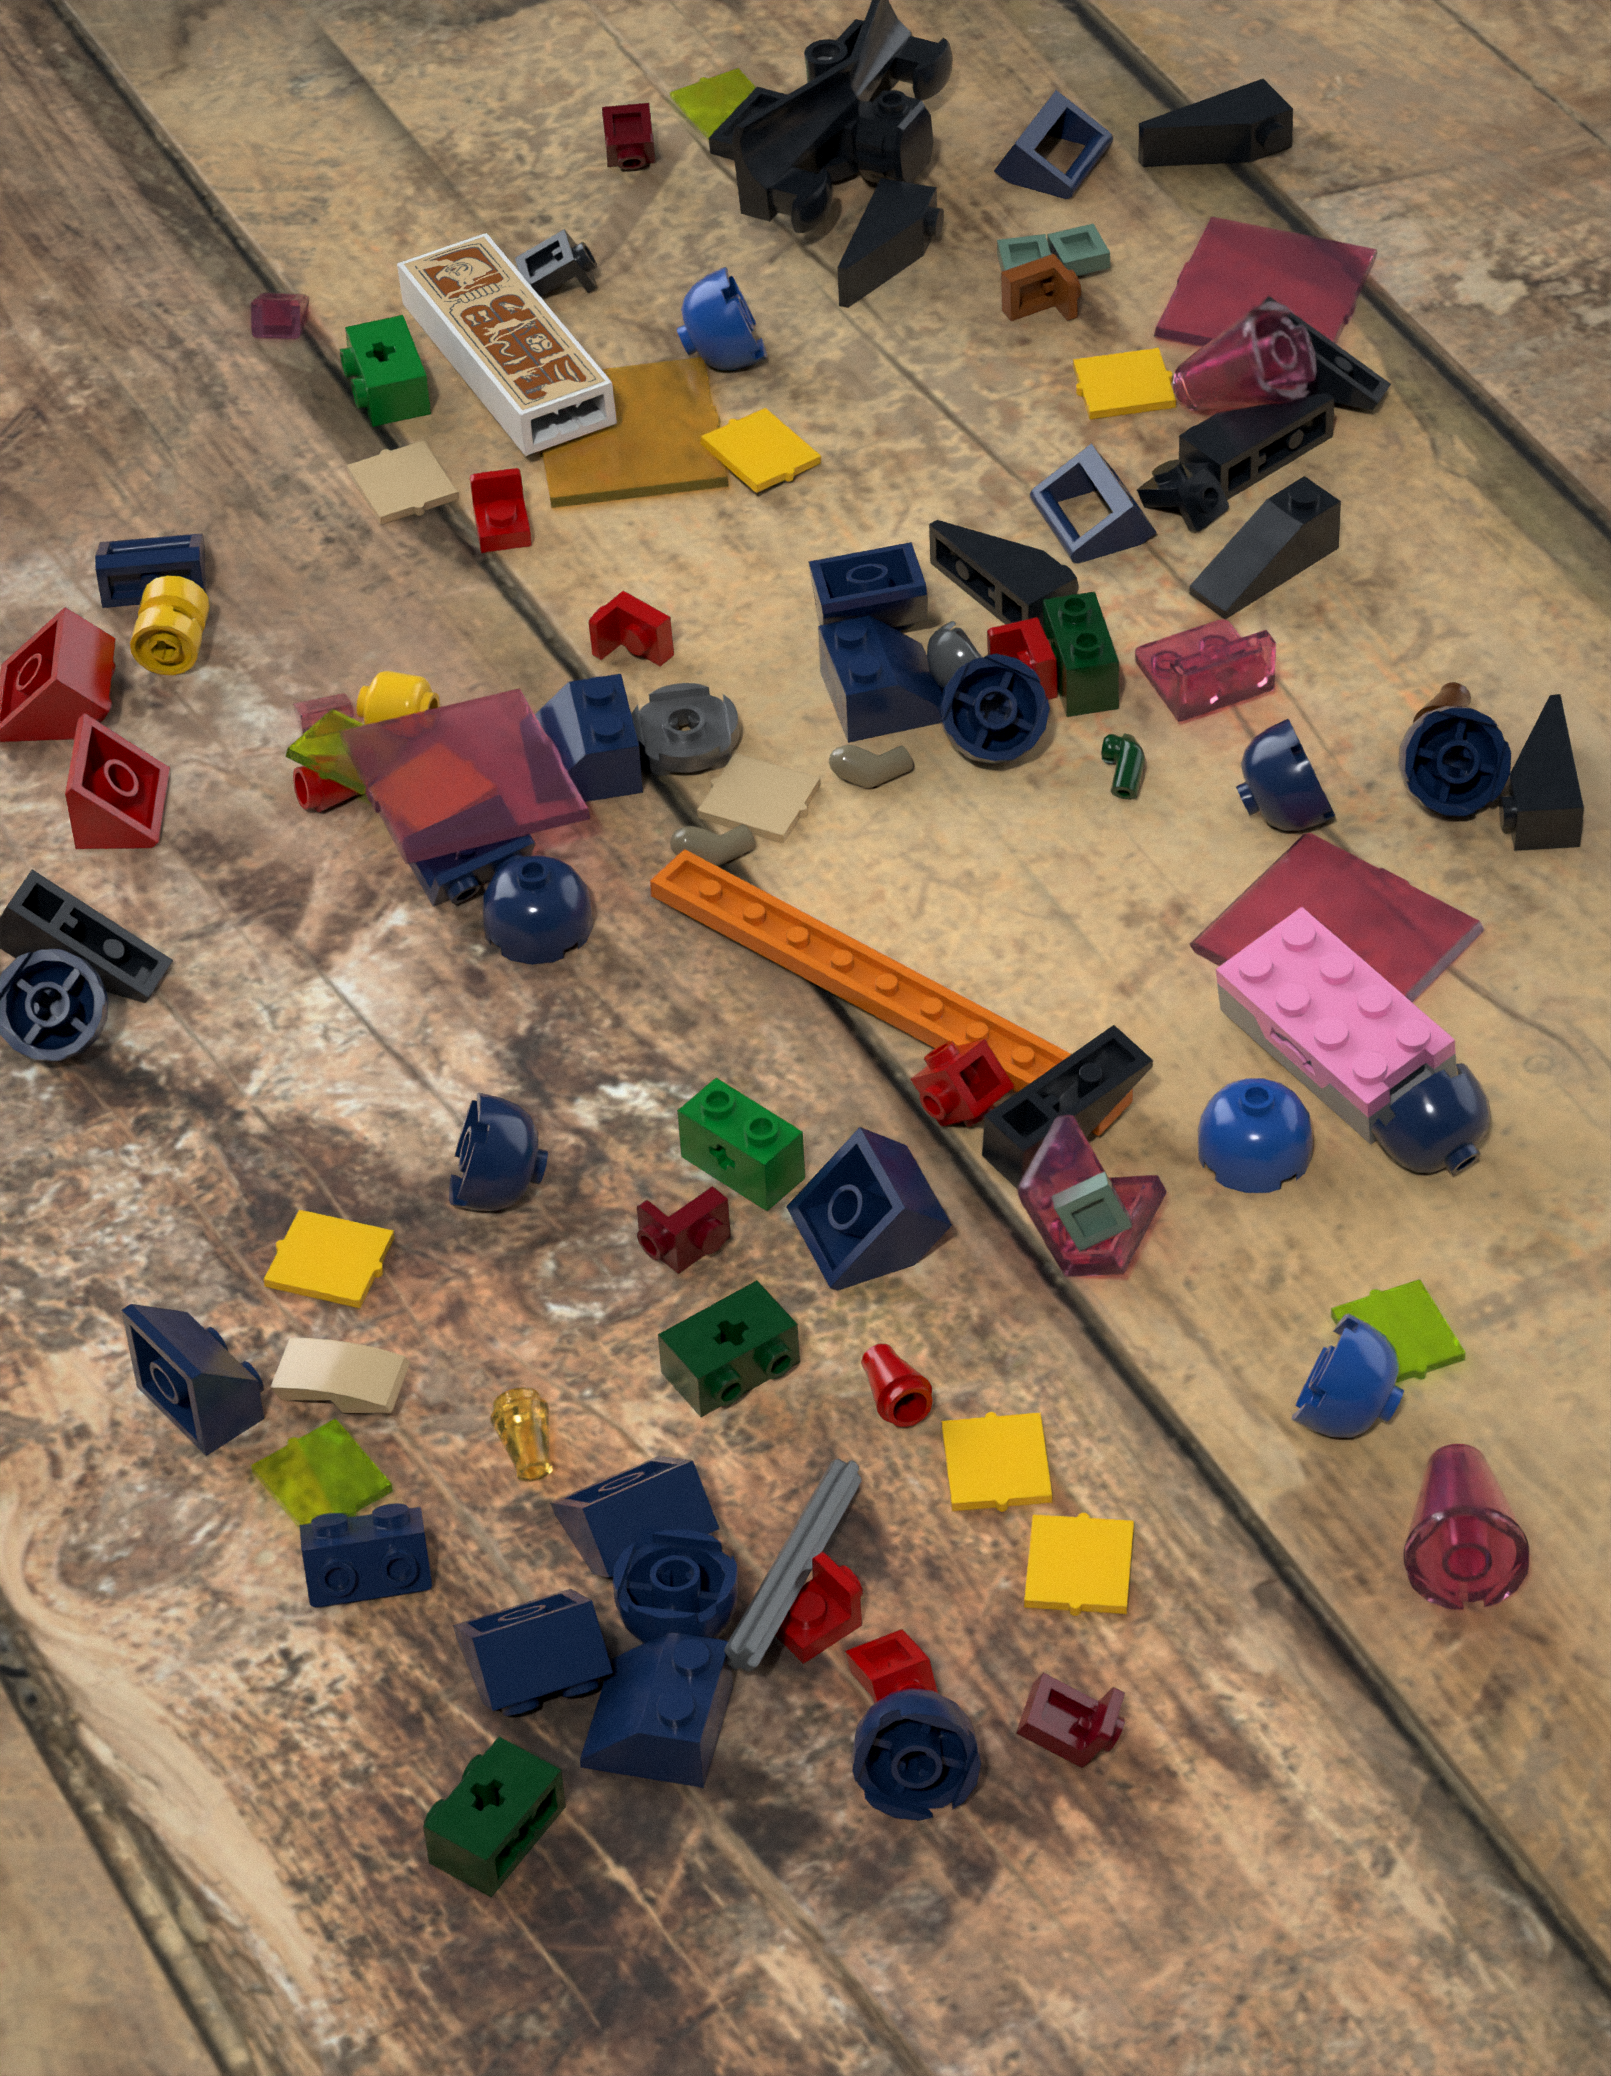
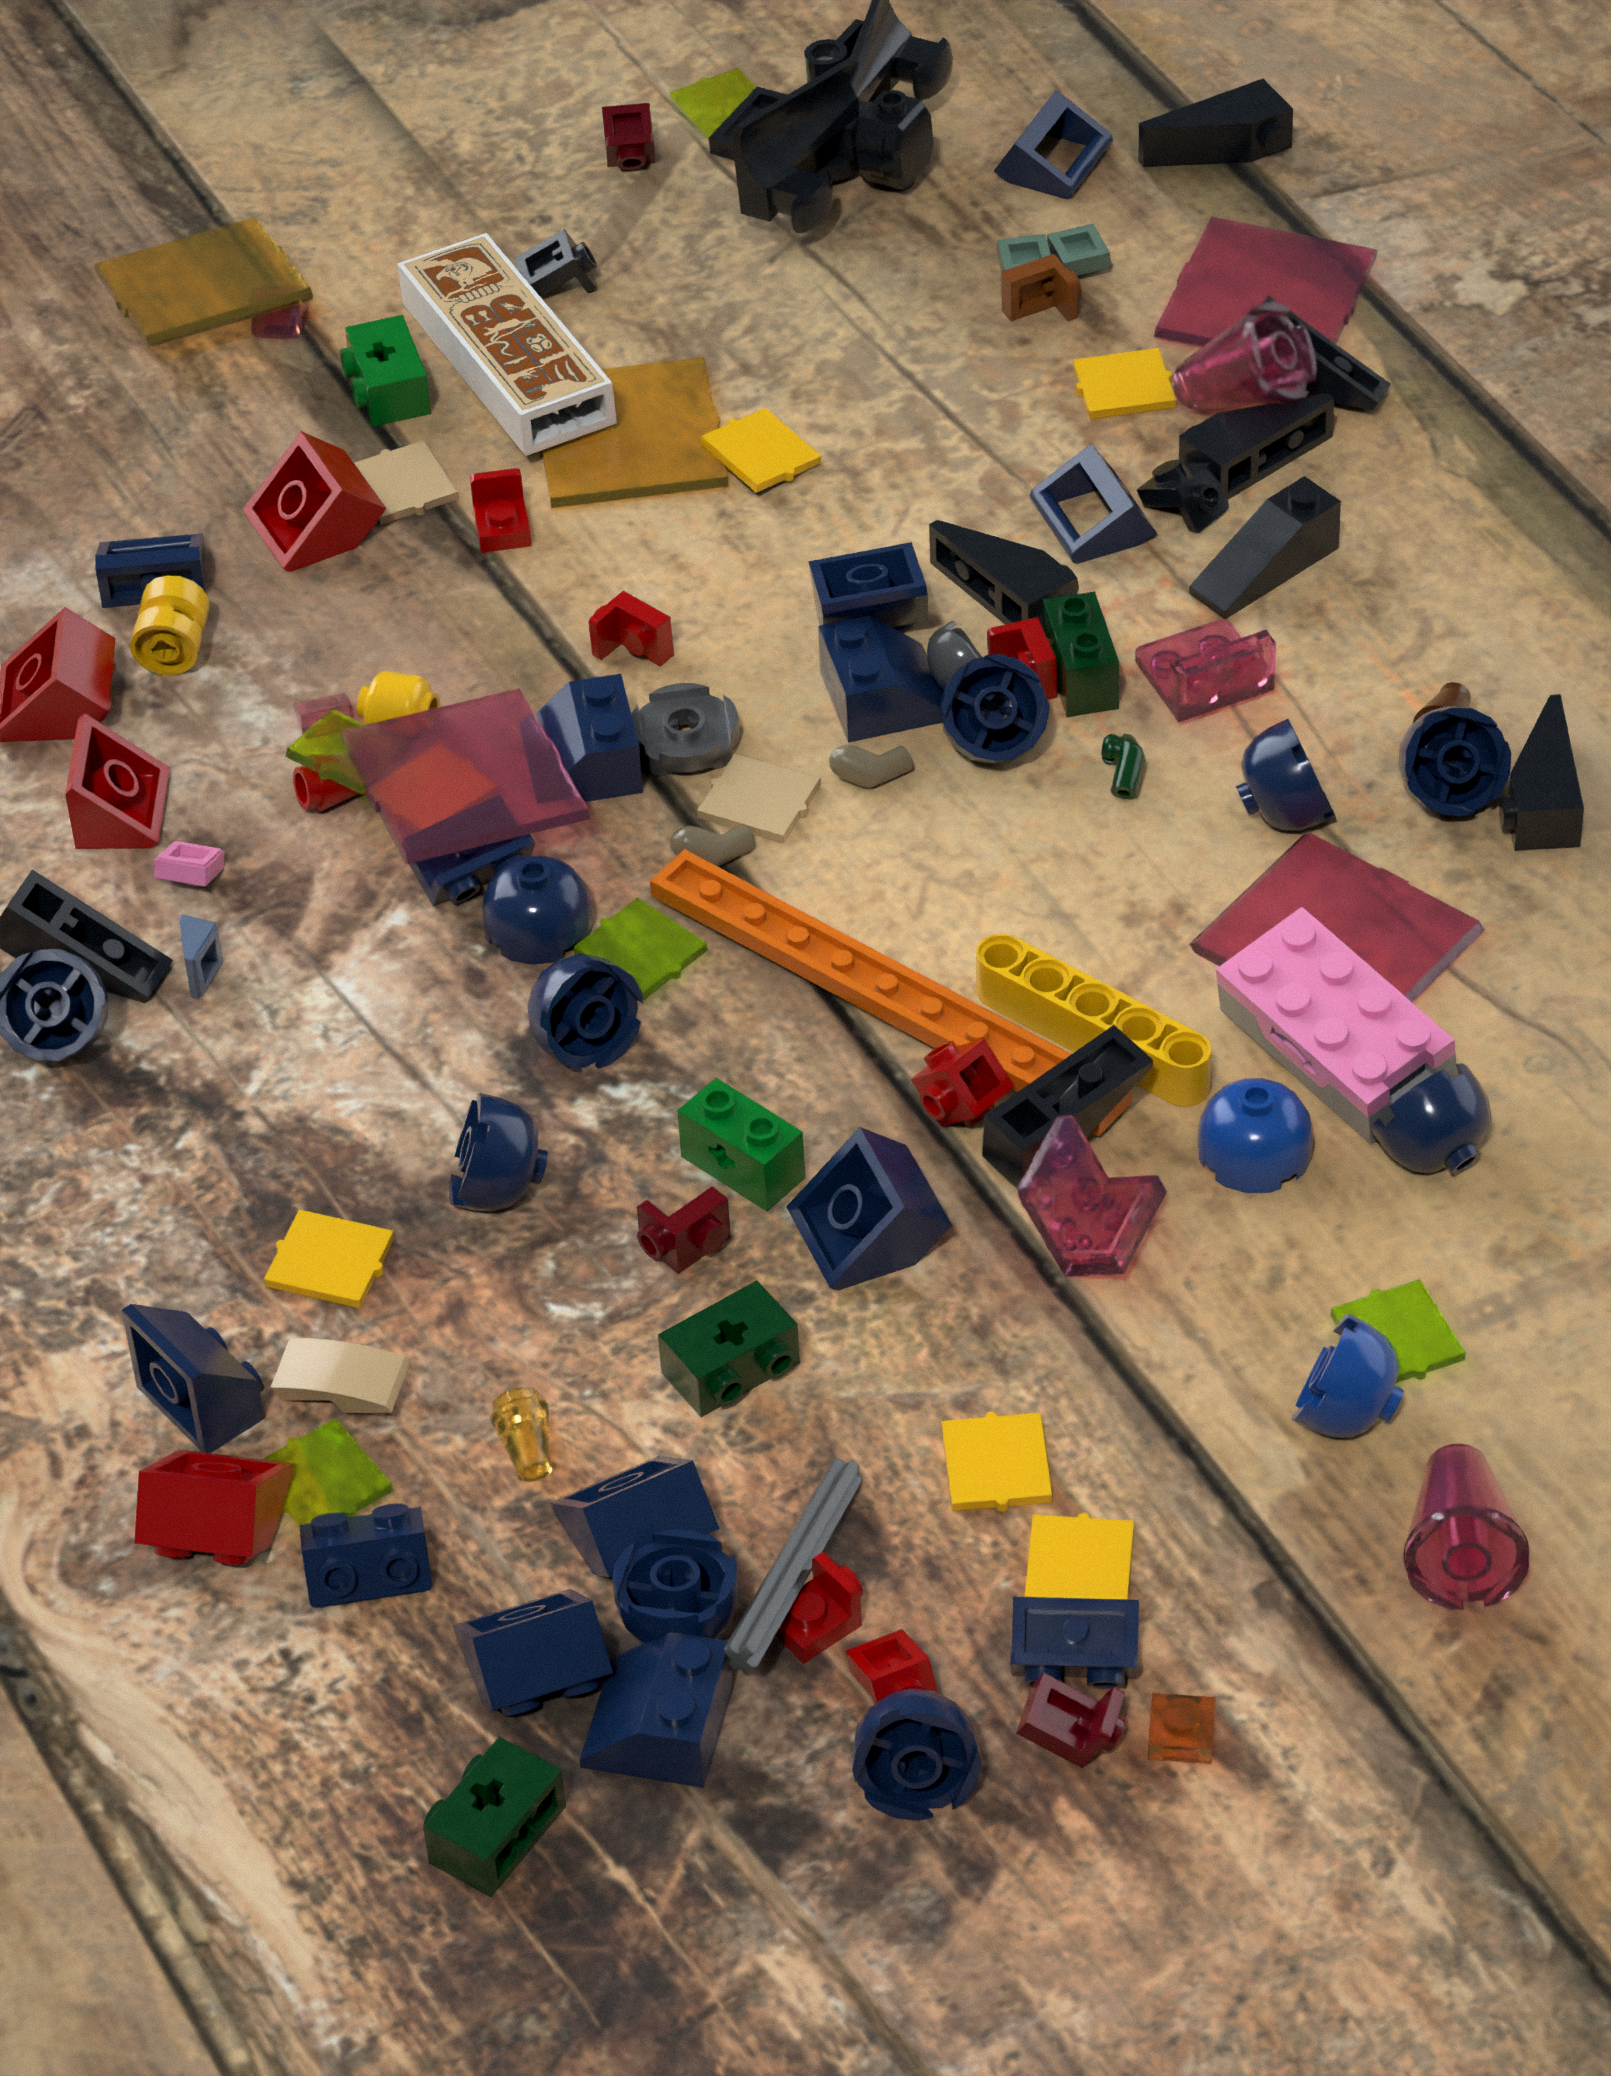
(189, 863): none -> bright pink tile
(200, 951): none -> sand blue slope
(202, 282): none -> clear yellow piece
(211, 1505): none -> red slope
(313, 504): none -> red slope
(584, 1011): none -> dark blue cylinder
(644, 945): none -> clear neon green piece
(720, 324): blue cylinder -> none
(888, 237): black slope -> none
(897, 1388): red cone -> none
(1075, 1639): none -> dark blue bracket
(1077, 1008): none -> yellow beam
(1092, 1211): sand green plate -> none
(1181, 1728): none -> clear orange plate

